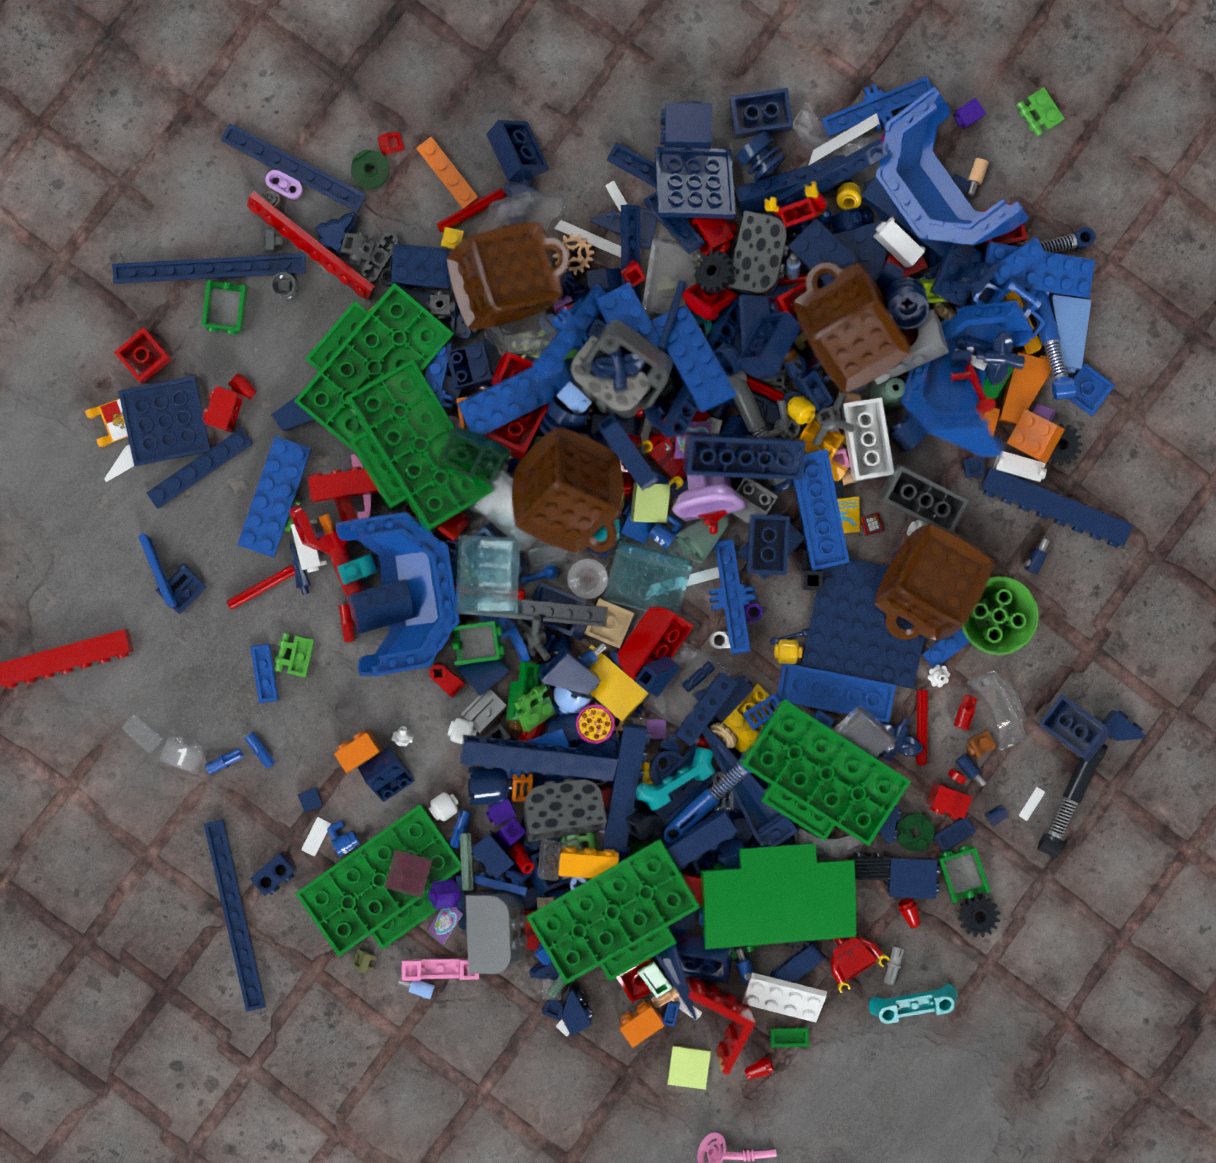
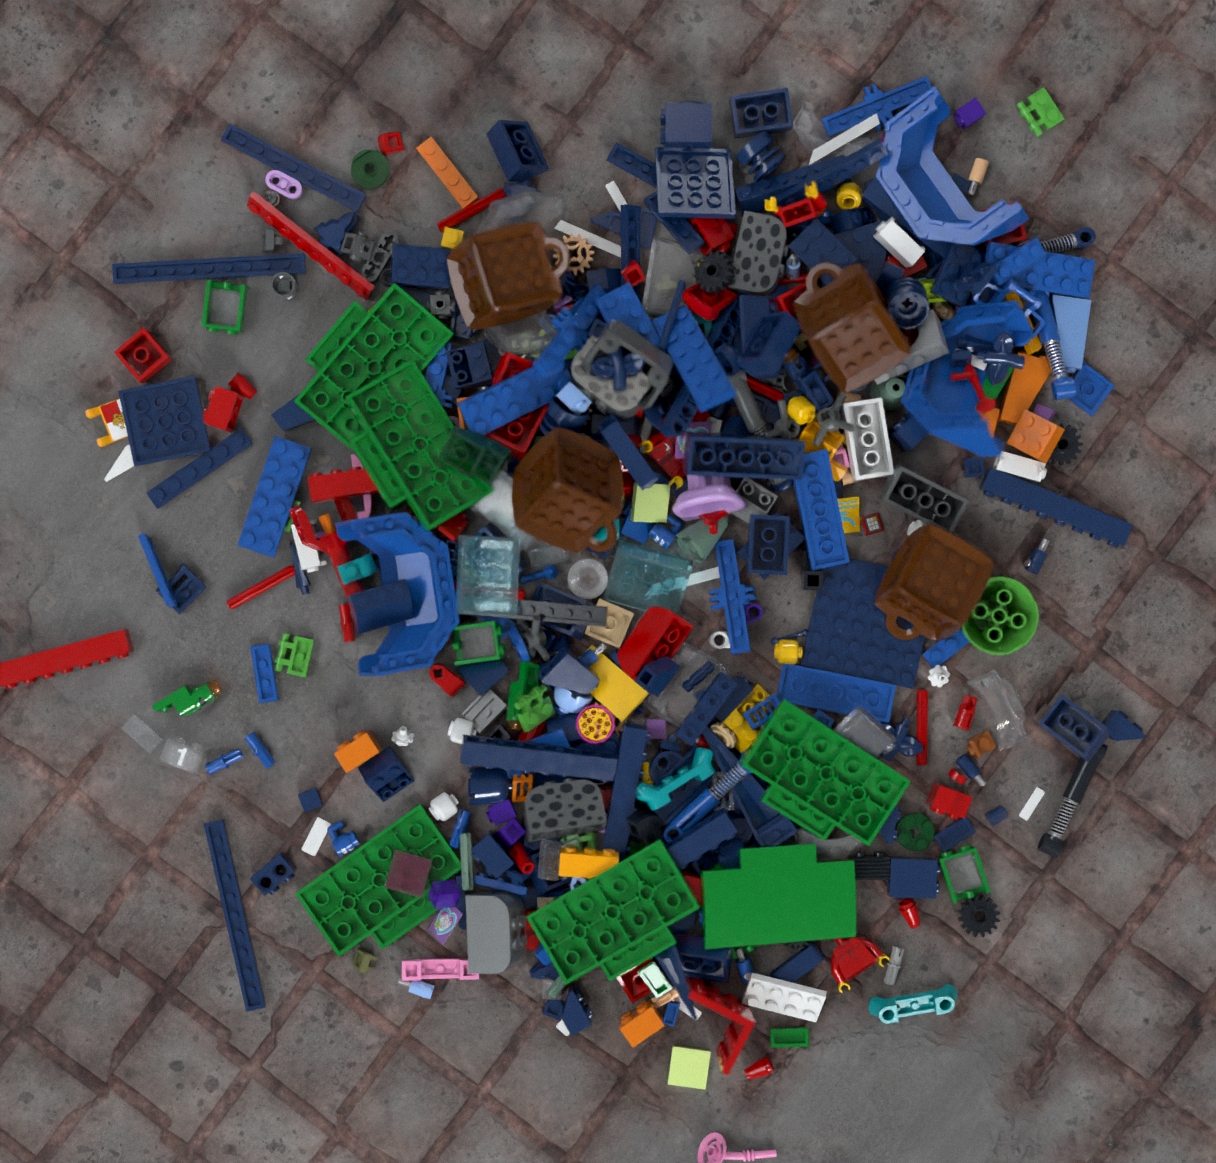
(190, 701): none -> green plate

